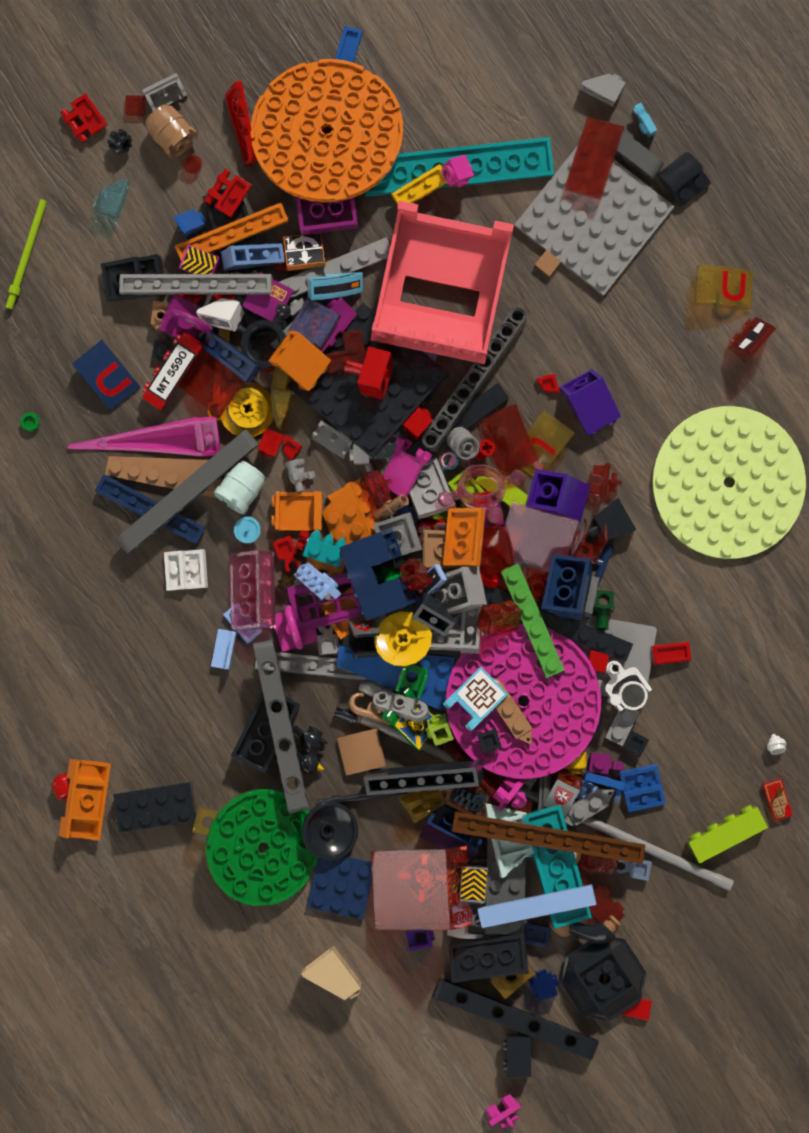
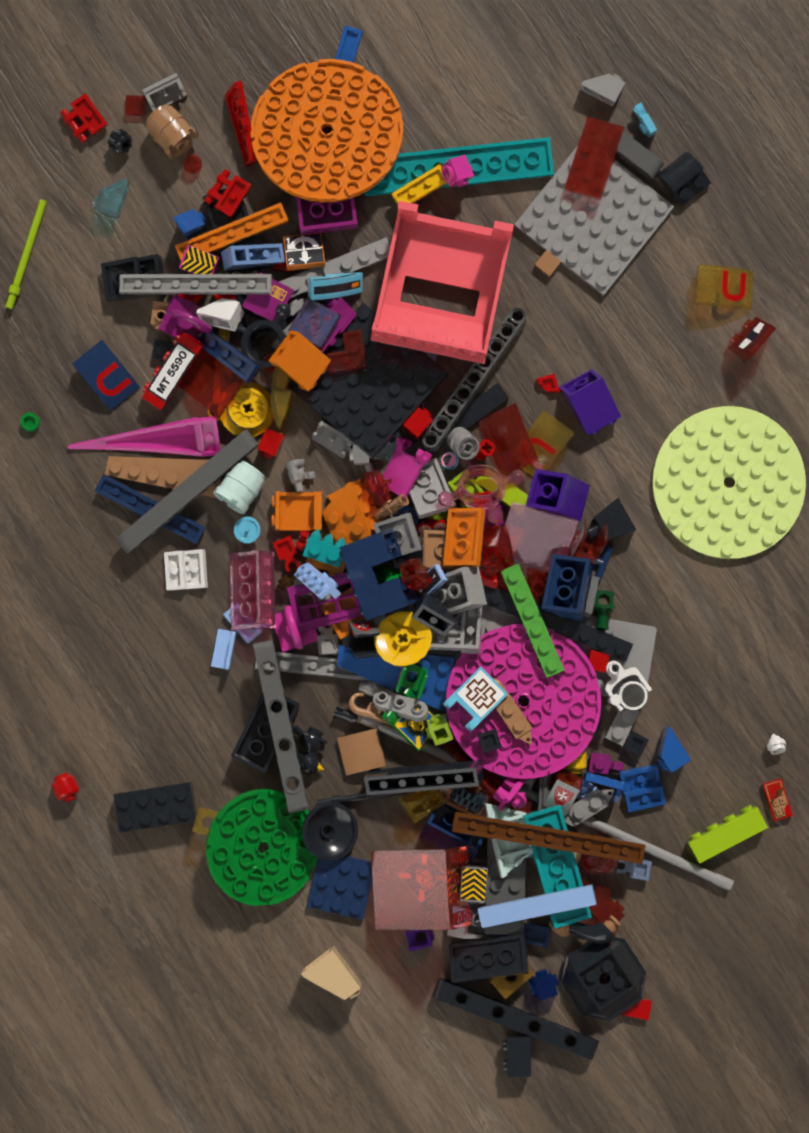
(85, 799): orange piece -> none
(291, 447): red tile -> none
(373, 373): red brick -> none
(496, 1116): dark pink hips -> none
(499, 618): clear red brick -> none
(601, 489): clear red hips -> none
(671, 653): red tile -> none
(671, 752): none -> blue slope

